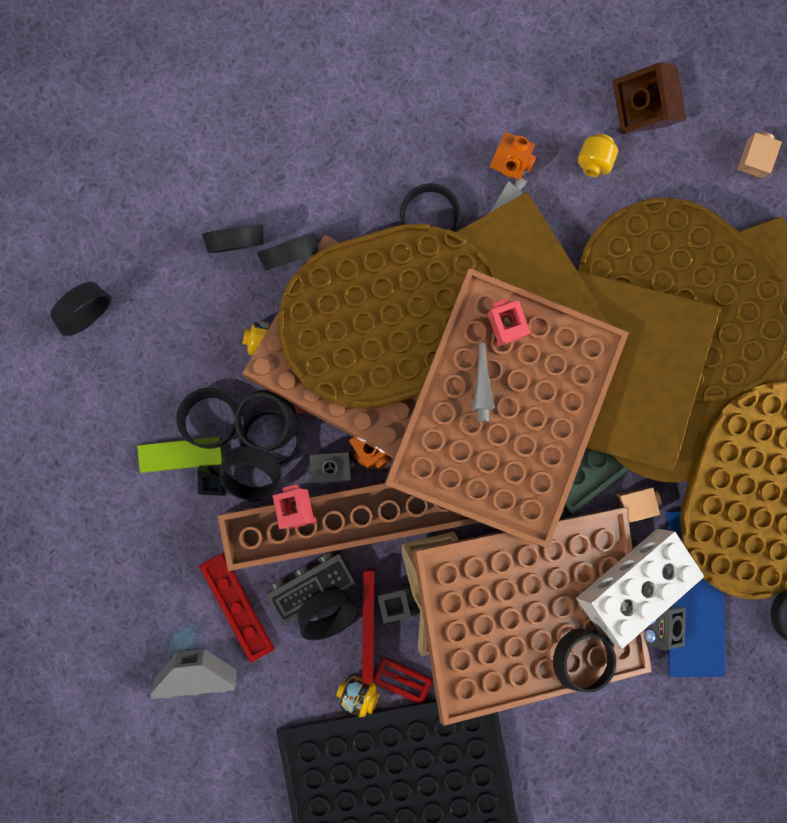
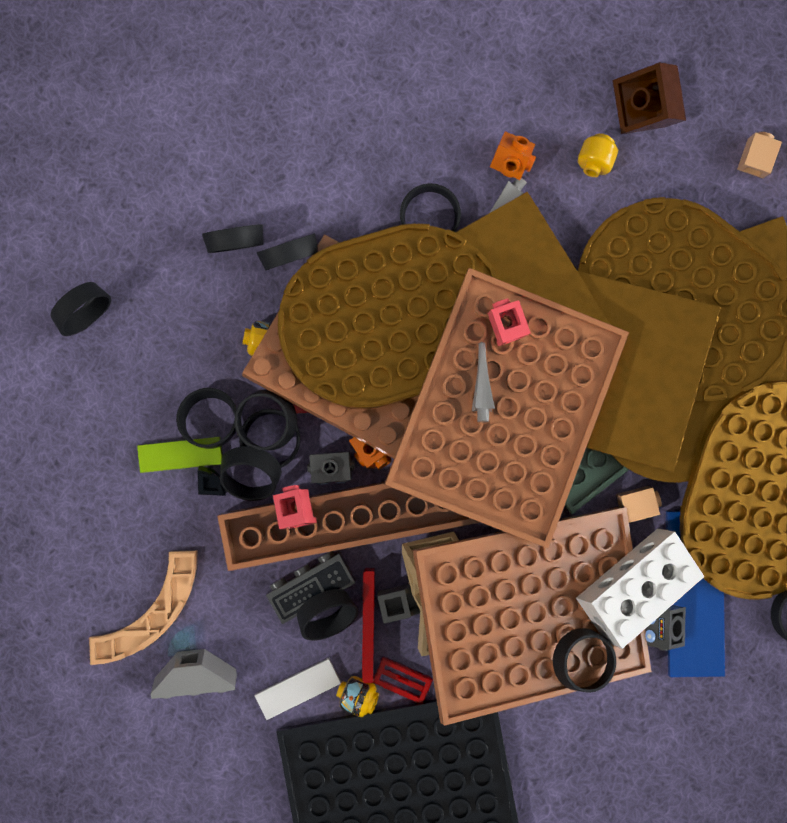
(158, 617): none -> light nougat tile
(237, 608): red tile -> none
(297, 688): none -> white tile

